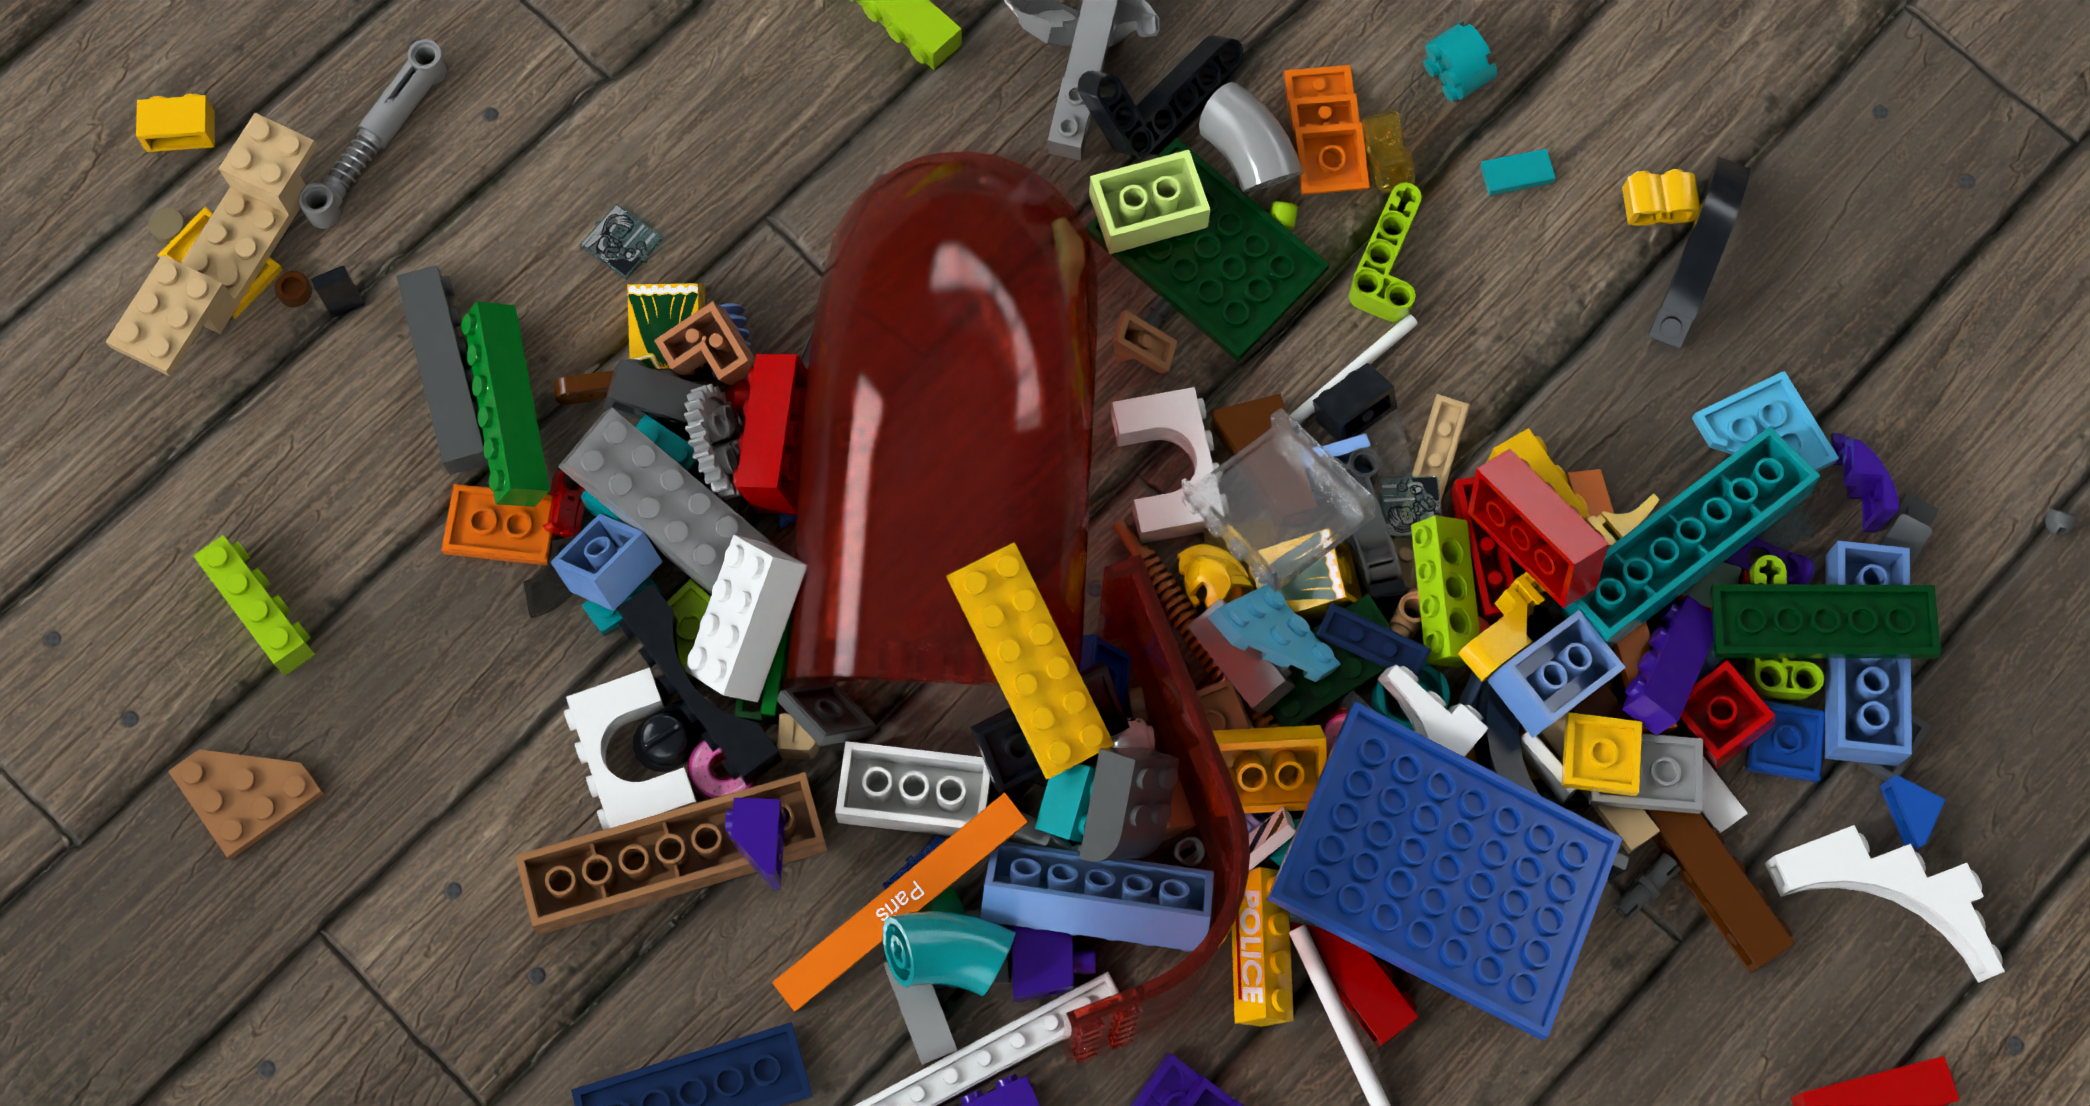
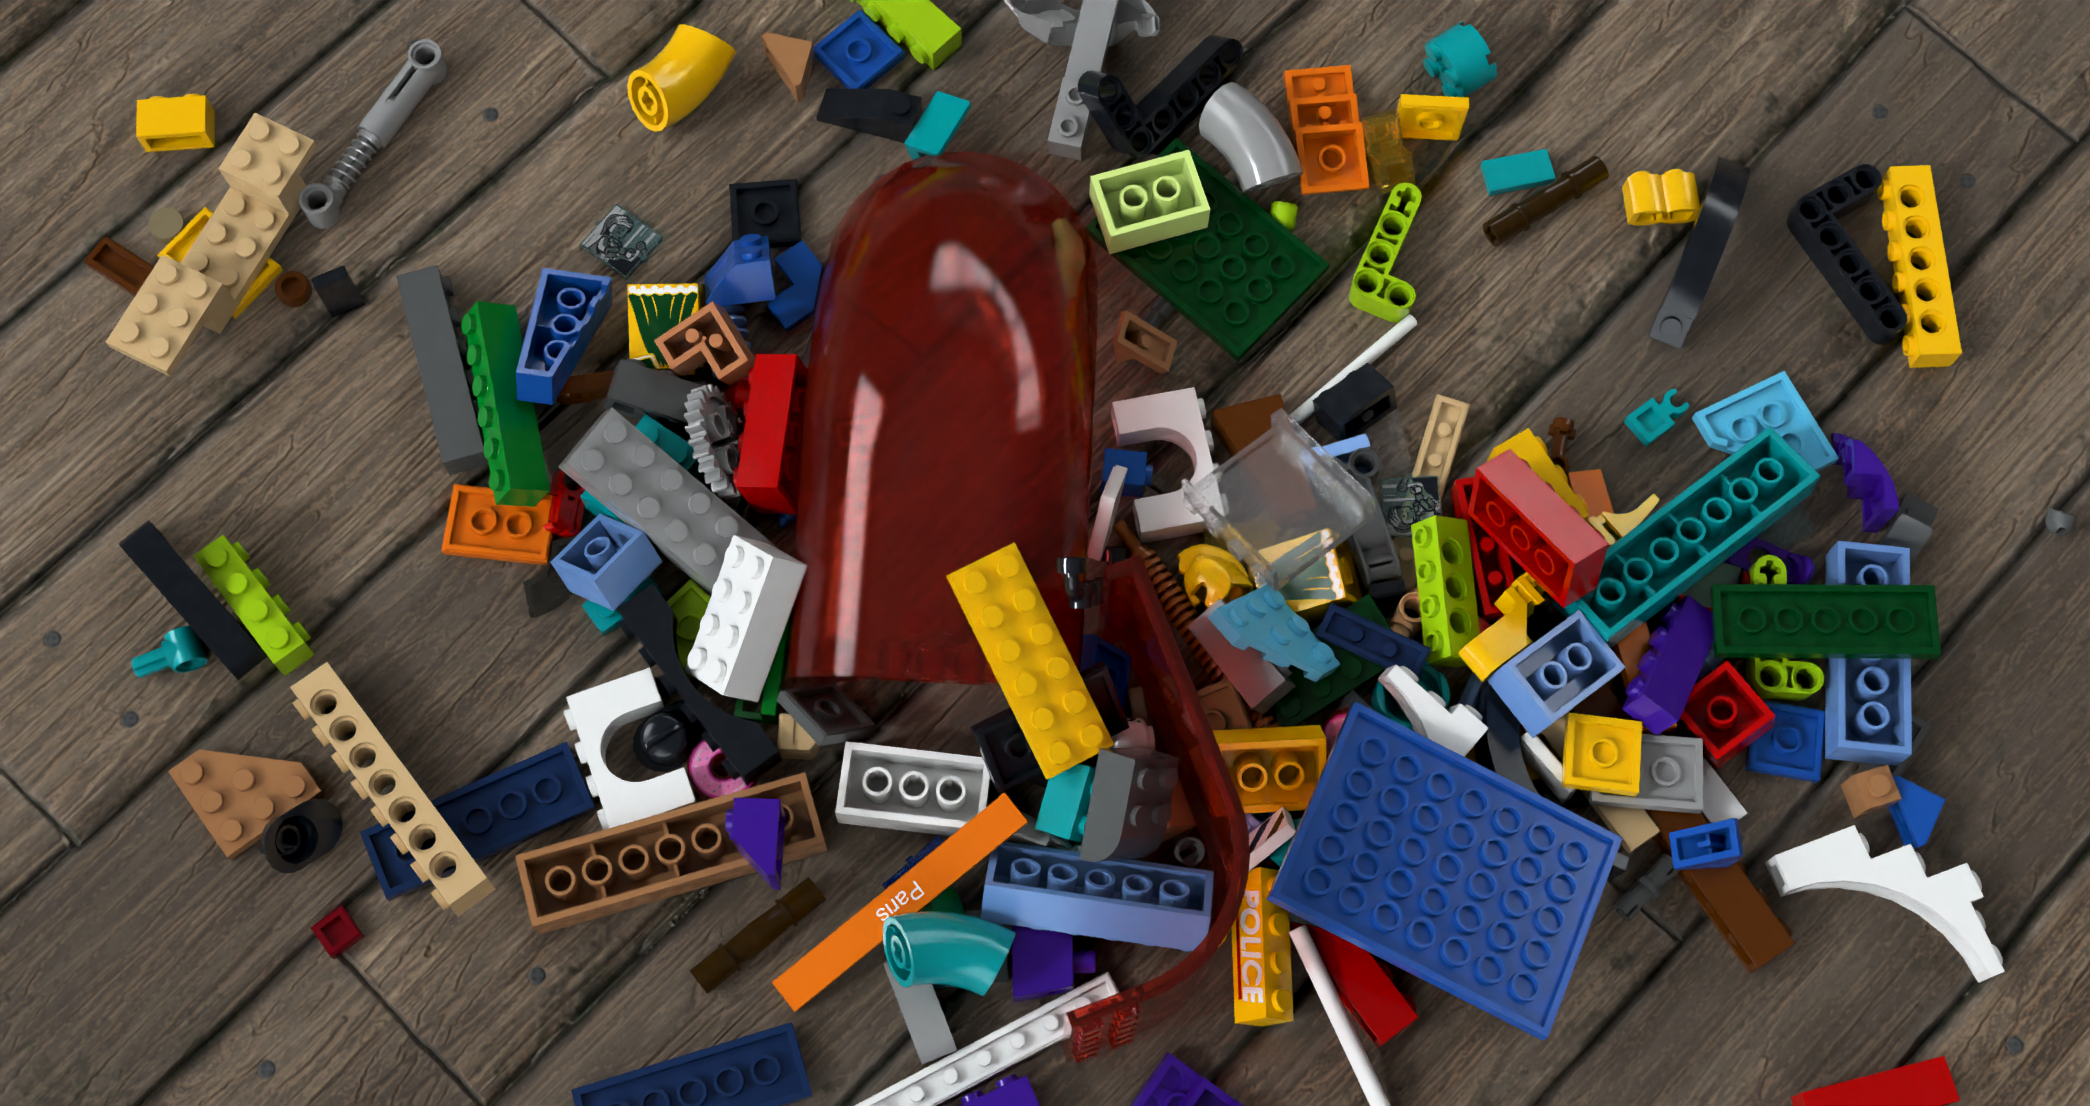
(119, 265): none -> reddish brown tile
(179, 650): none -> teal axle
(192, 599): none -> black beam
(301, 835): none -> black piece
(337, 932): none -> dark red tile
(468, 882): none -> tan brick
(490, 815): none -> dark blue plate
(559, 330): none -> blue wedge
(678, 77): none -> yellow brick
(742, 273): none -> blue slope
(757, 935): none -> dark brown piece
(766, 210): none -> black tile
(791, 59): none -> medium nougat slope
(799, 300): none -> blue tile
(858, 52): none -> blue tile
(872, 111): none -> black slope
(937, 125): none -> teal panel
(1088, 593): none -> black bar
(1107, 512): none -> white tile
(1138, 472): none -> blue brick
(1432, 116): none -> yellow tile
(1545, 201): none -> dark brown piece
(1562, 431): none -> reddish brown bar
(1654, 420): none -> teal plate
(1706, 845): none -> blue slope
(1845, 253): none -> black beam
(1870, 791): none -> medium nougat brick
(1927, 250): none -> yellow brick

